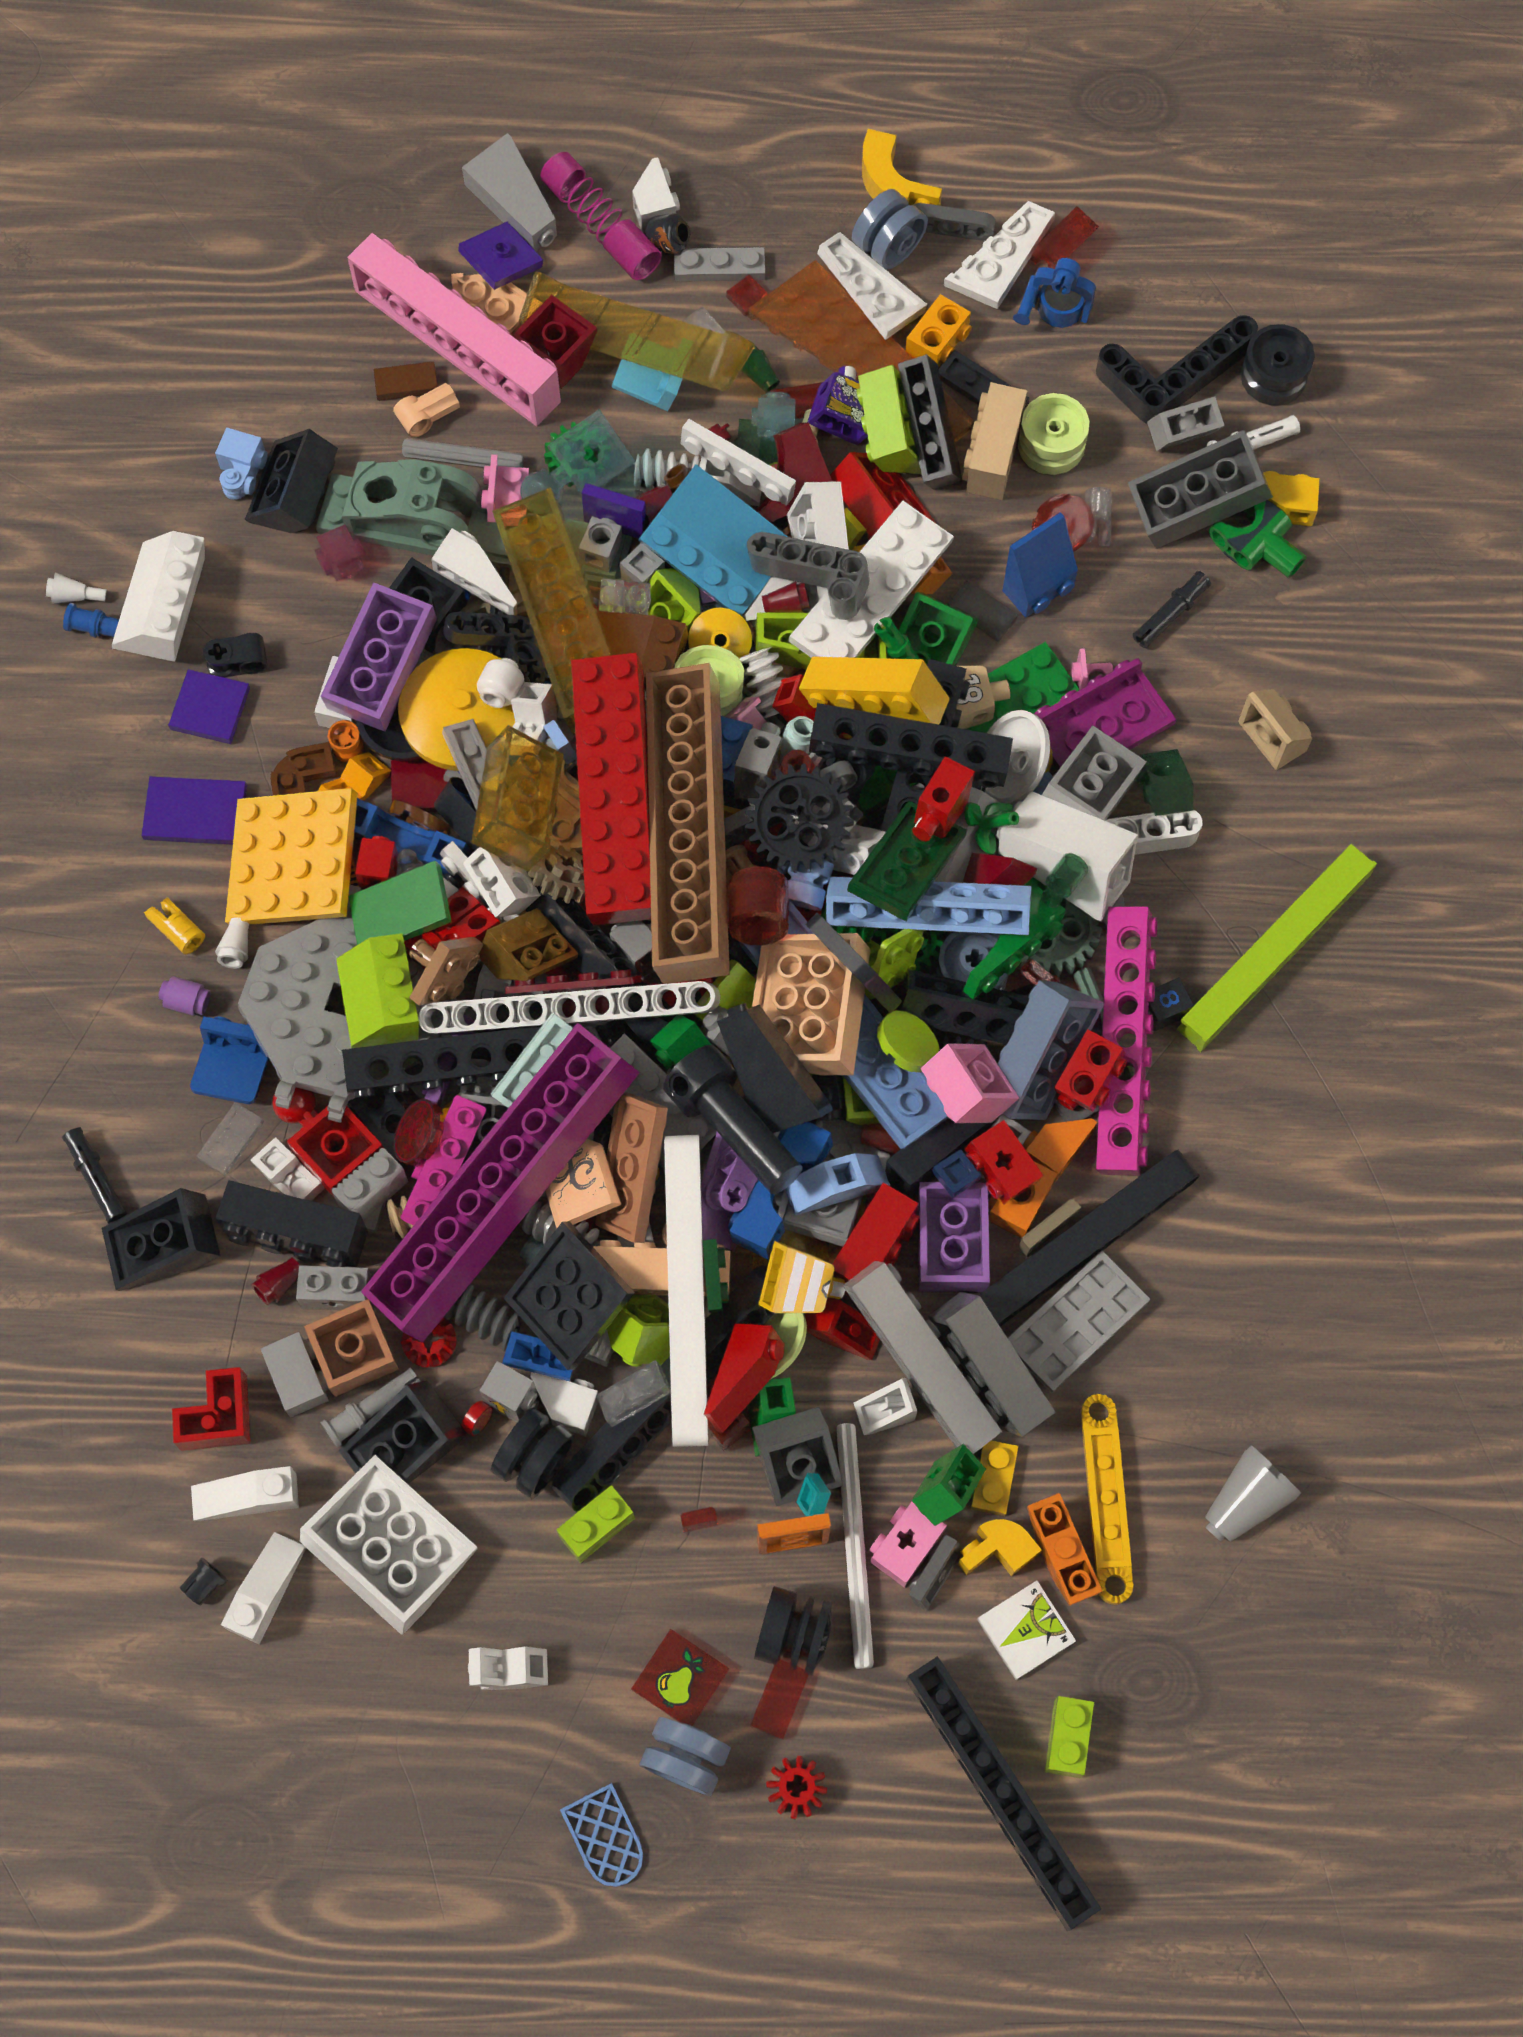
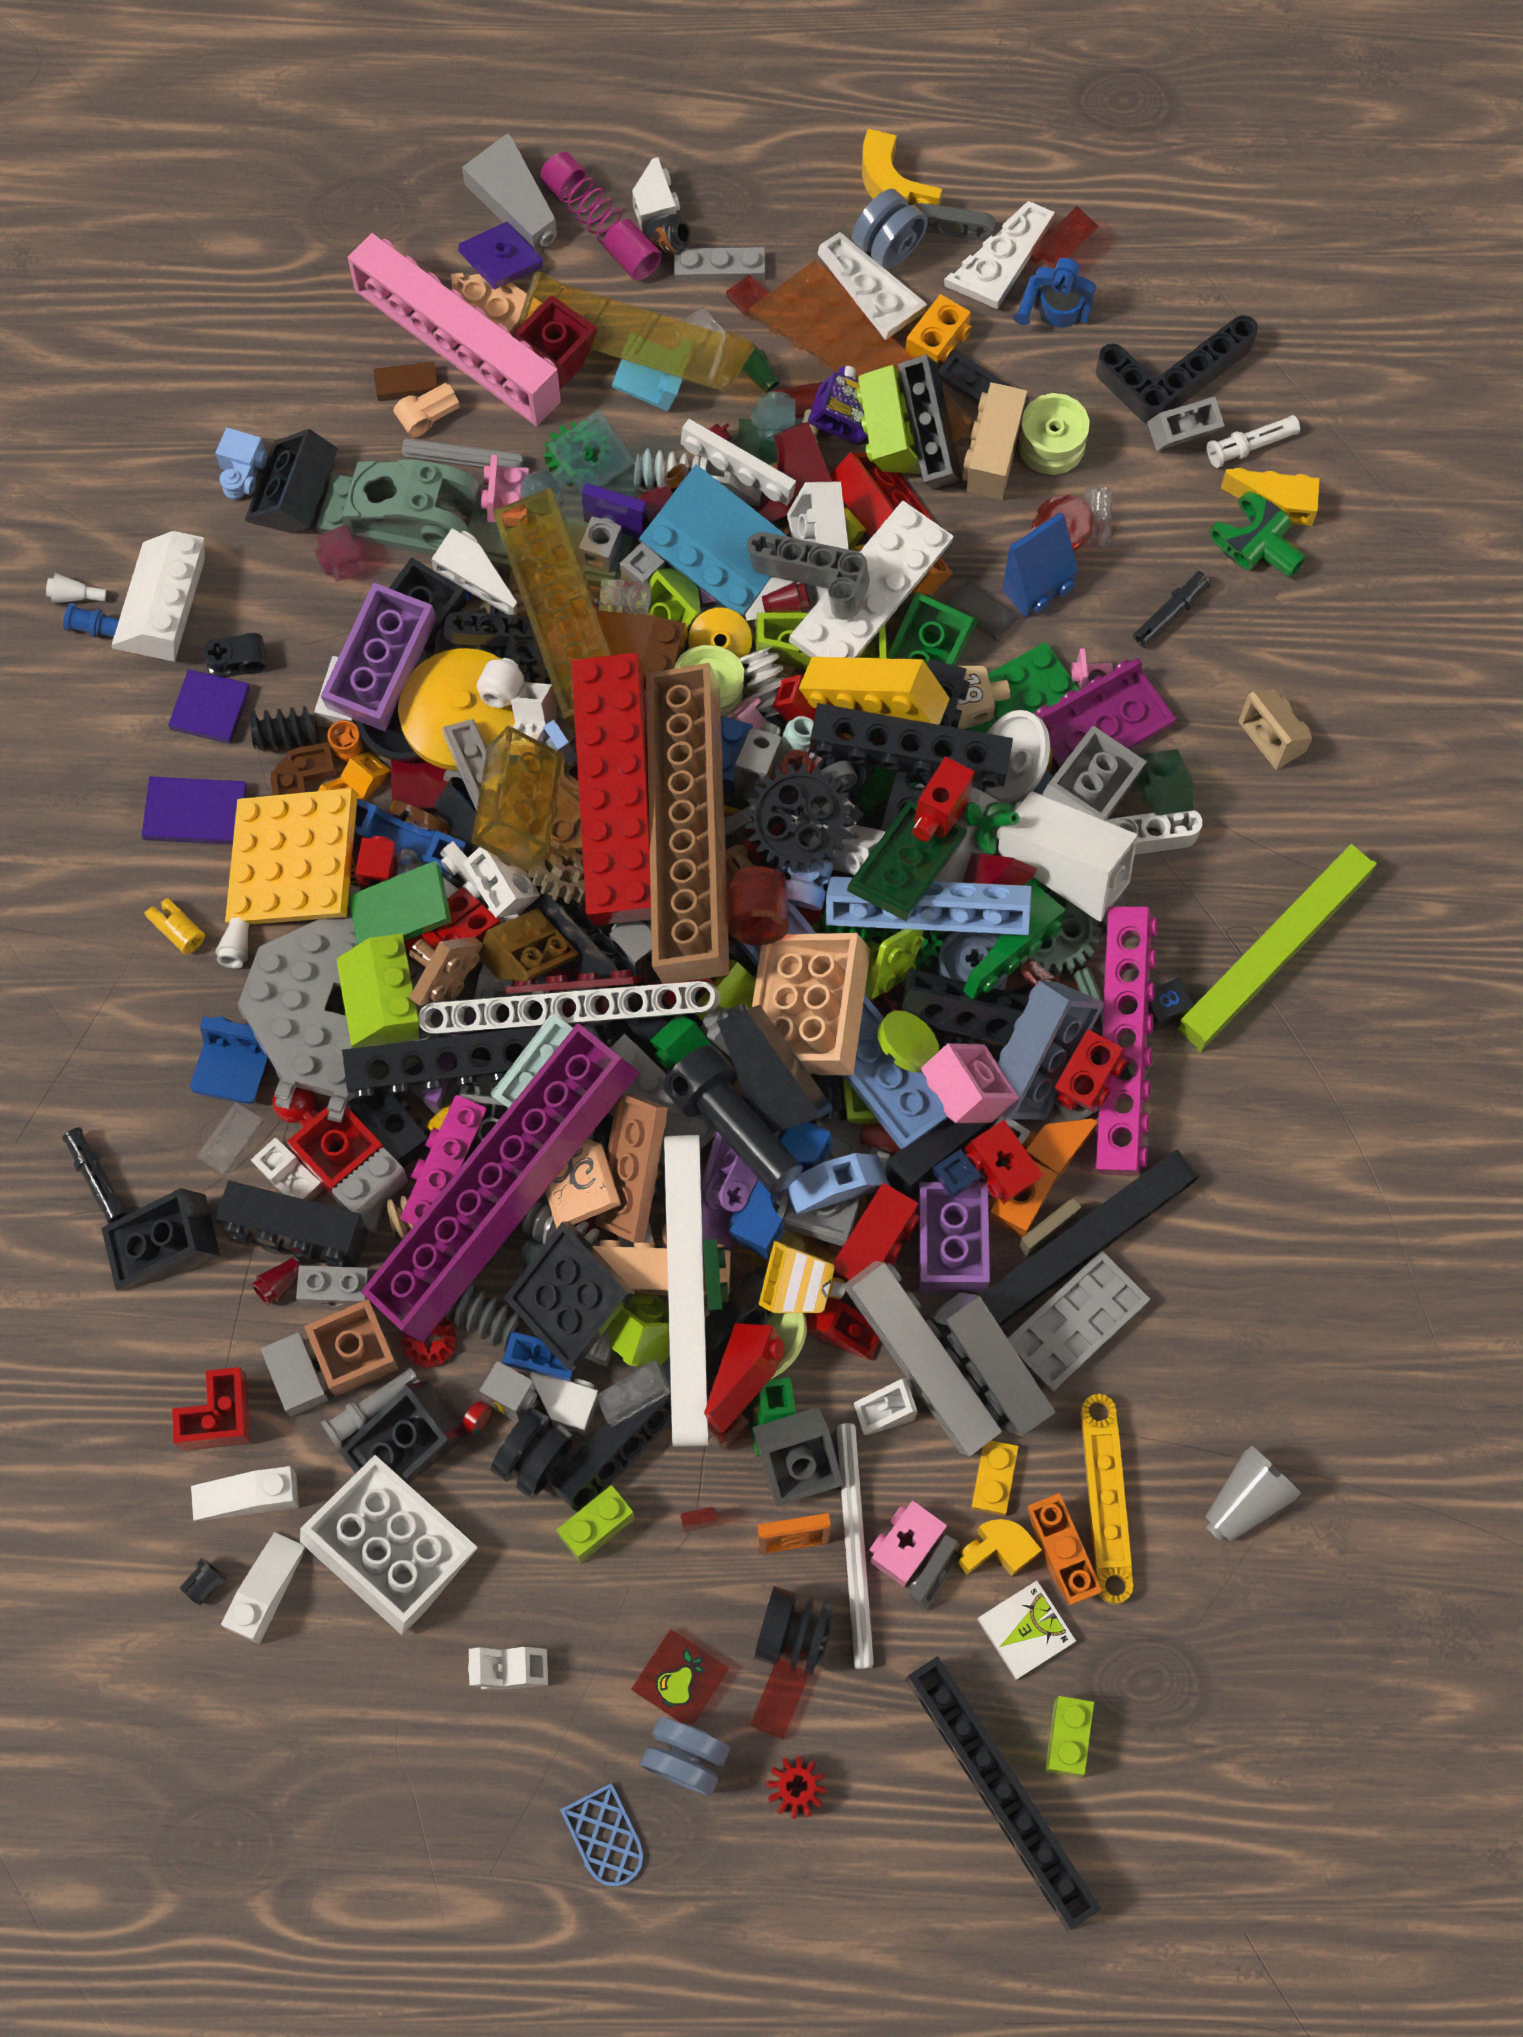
(184, 996): medium lavender brick -> none
(284, 729): none -> black piece
(418, 1132): clear red tile -> none
(813, 1495): teal tile -> none
(854, 962): black beam -> none
(897, 644): green pin -> none
(948, 1485): green brick -> none
(1064, 879): clear green pin -> none
(1200, 489): dark grey brick -> none
(1277, 364): black wheel -> none

